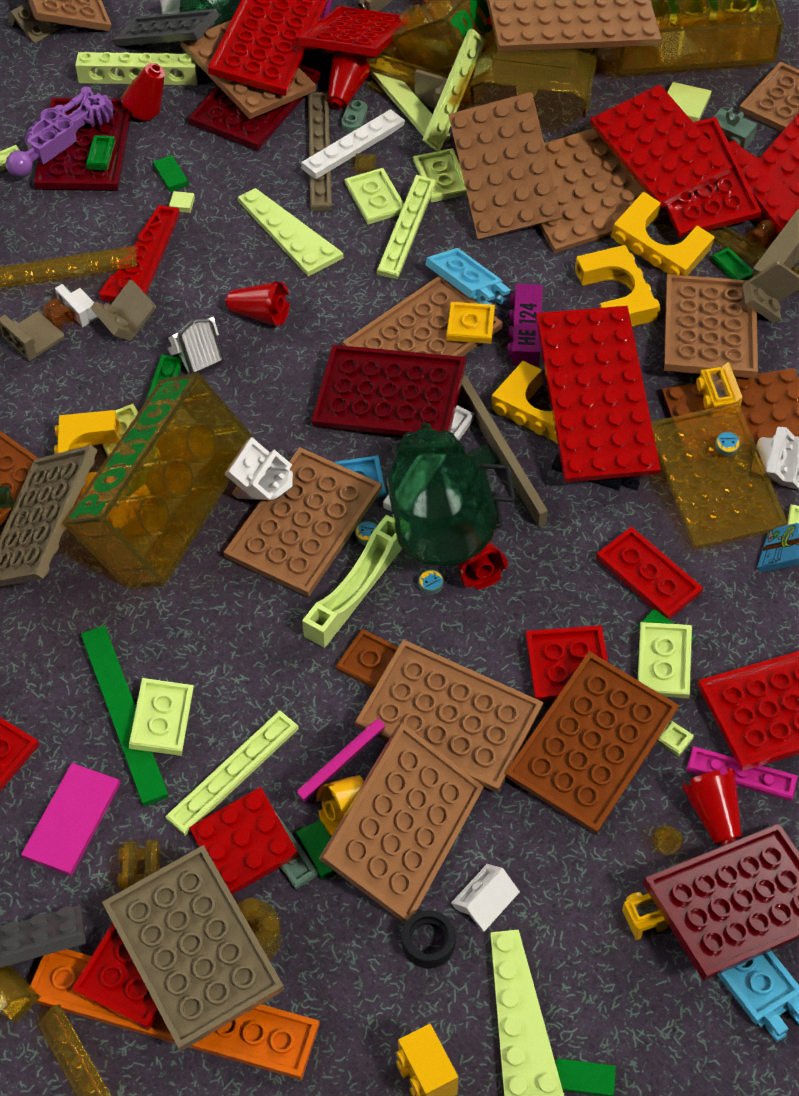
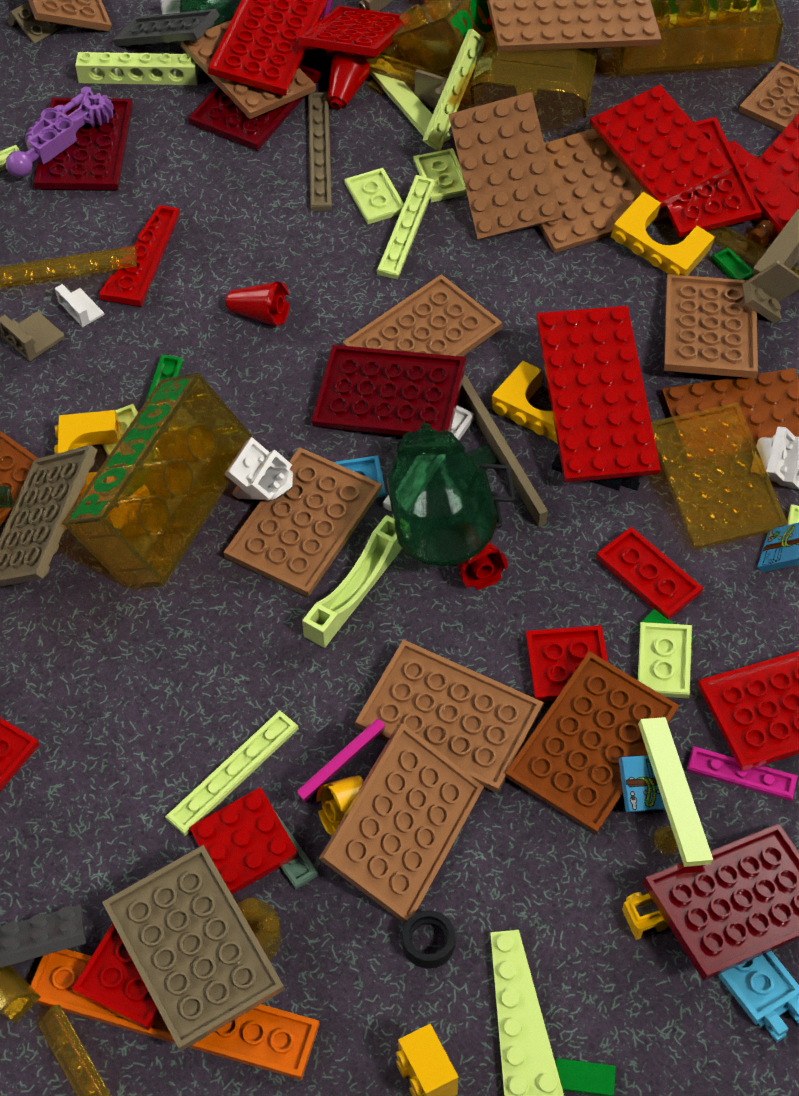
(58, 313): clear orange wheel -> none
(71, 819): dark pink tile -> none
(100, 152): green tile -> none
(122, 712): green tile -> none
(126, 312): dark tan bracket -> none
(129, 856): clear yellow brick -> none
(145, 93): red cone -> none
(161, 717): yellowish green tile -> none
(170, 173): green tile -> none
(183, 201): yellowish green tile -> none
(197, 345): white piece -> none
(295, 238): yellowish green wing -> none
(314, 840): green tile -> none
(352, 144): white plate -> none
(354, 115): sand green plate -> none
(363, 532): tile -> none
(365, 163): clear yellow tile -> none
(366, 658): dark orange tile -> none
(430, 582): tile -> none
(468, 276): medium azure tile -> none
(470, 322): yellow tile -> none
(486, 896): white panel -> none
(524, 333): magenta brick -> none
(620, 266): yellow arch -> none
(639, 785): none -> dark azure tile
(675, 738): yellowish green tile -> none
(675, 792): none -> yellowish green tile
(690, 99): yellowish green tile -> none
(716, 804): red cone -> none
(719, 387): yellow window -> none
(727, 444): tile -> none
(736, 127): sand green brick -> none

